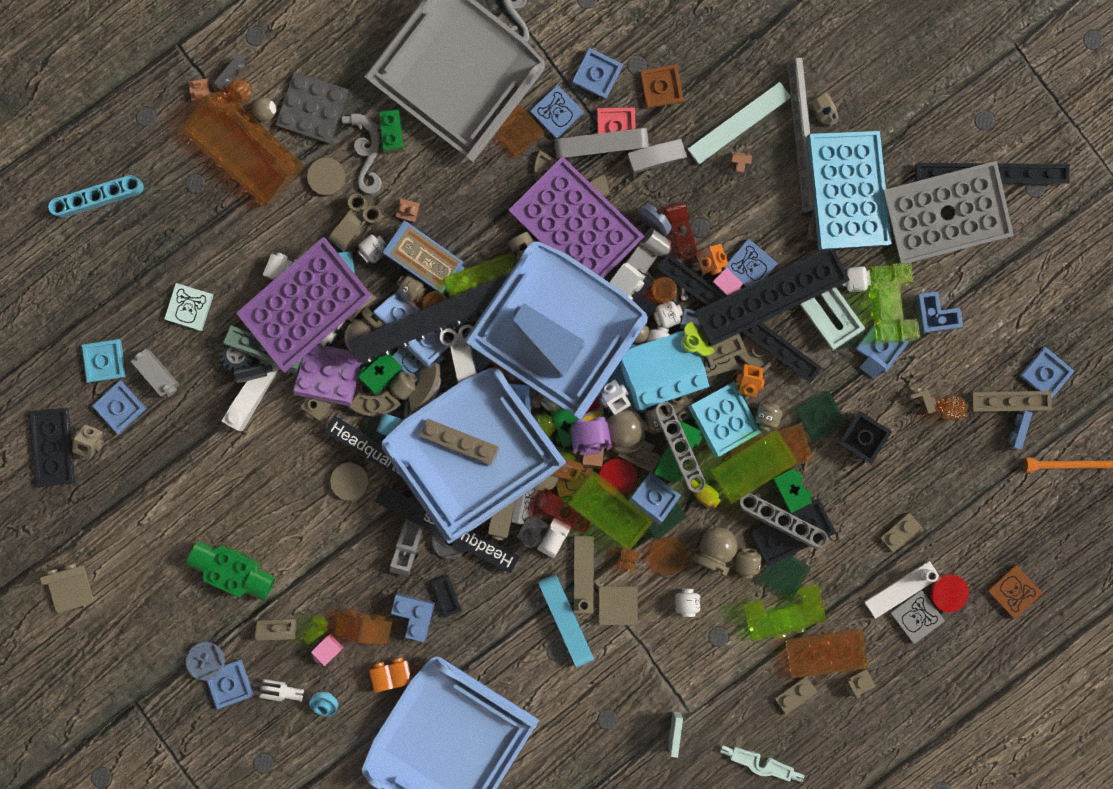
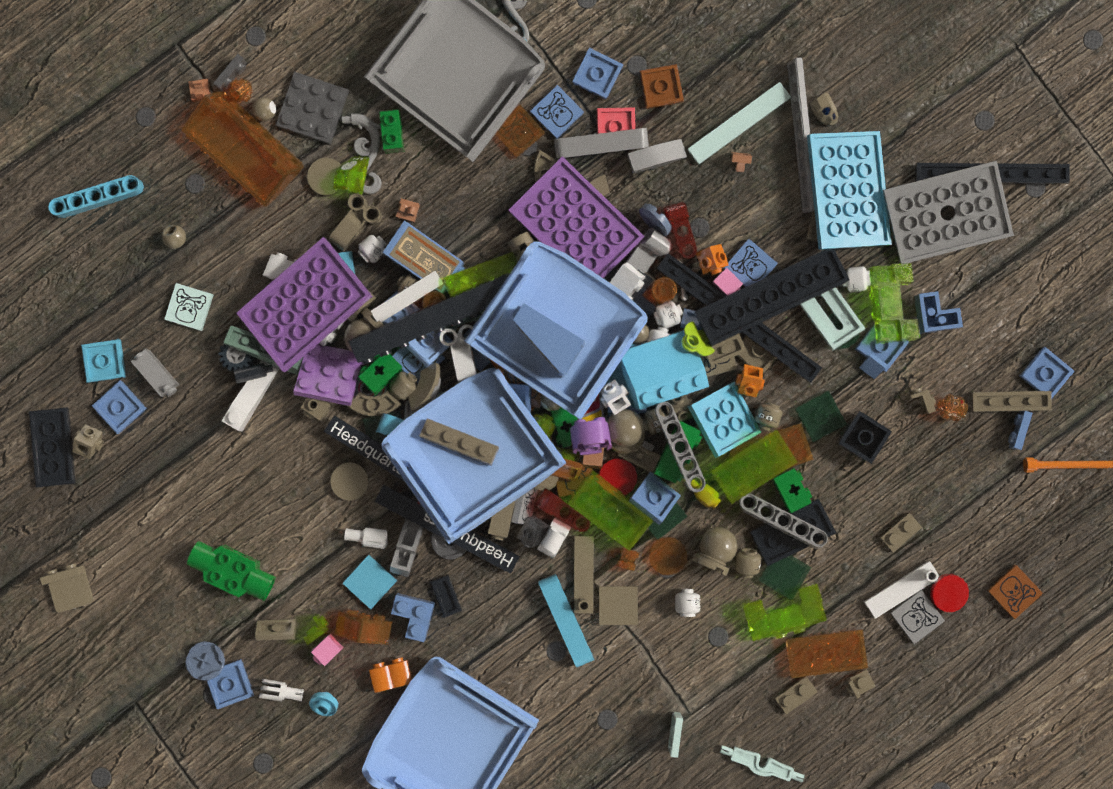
(173, 236): none -> dark tan piece
(351, 176): none -> clear neon green slope
(368, 537): none -> white arm
(370, 581): none -> medium azure tile
(407, 297): none -> white sticker

